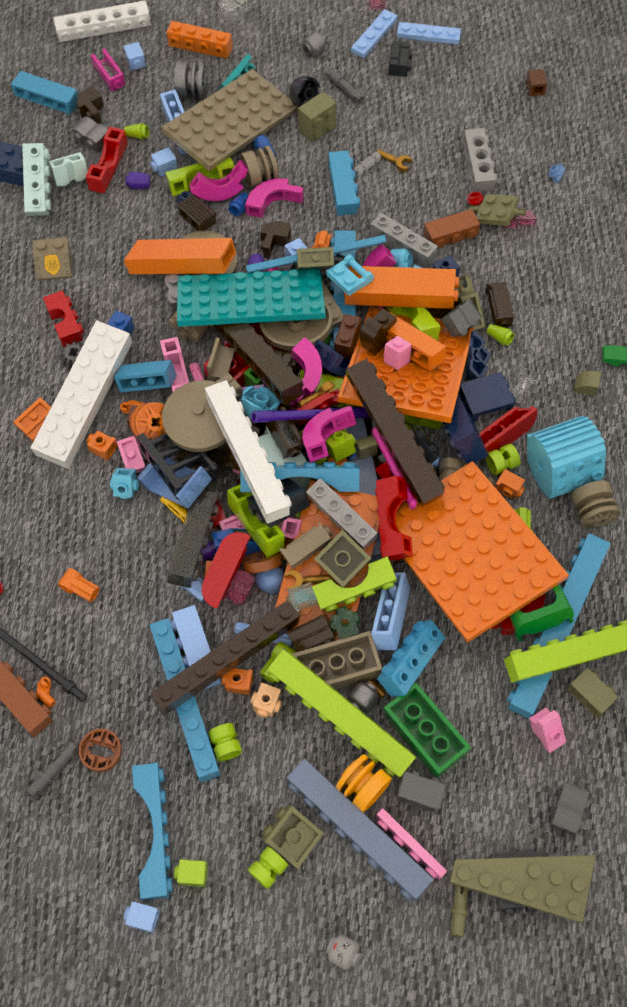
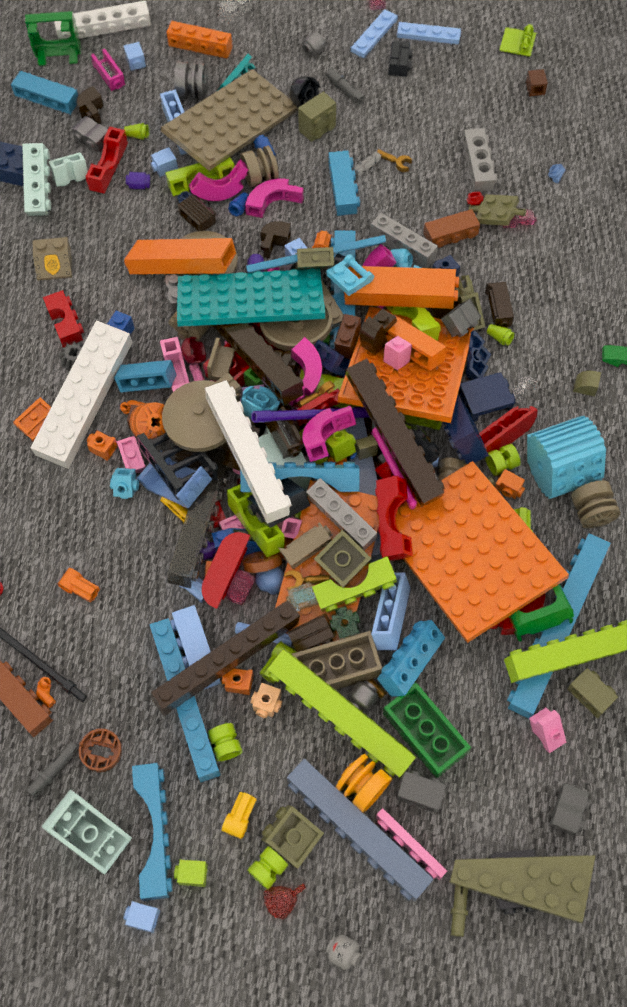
(61, 47): none -> green piece
(86, 831): none -> light aqua brick
(193, 351): none -> dark red hair
(237, 821): none -> yellow piece
(281, 900): none -> clear red piece
(518, 41): none -> lime hinge

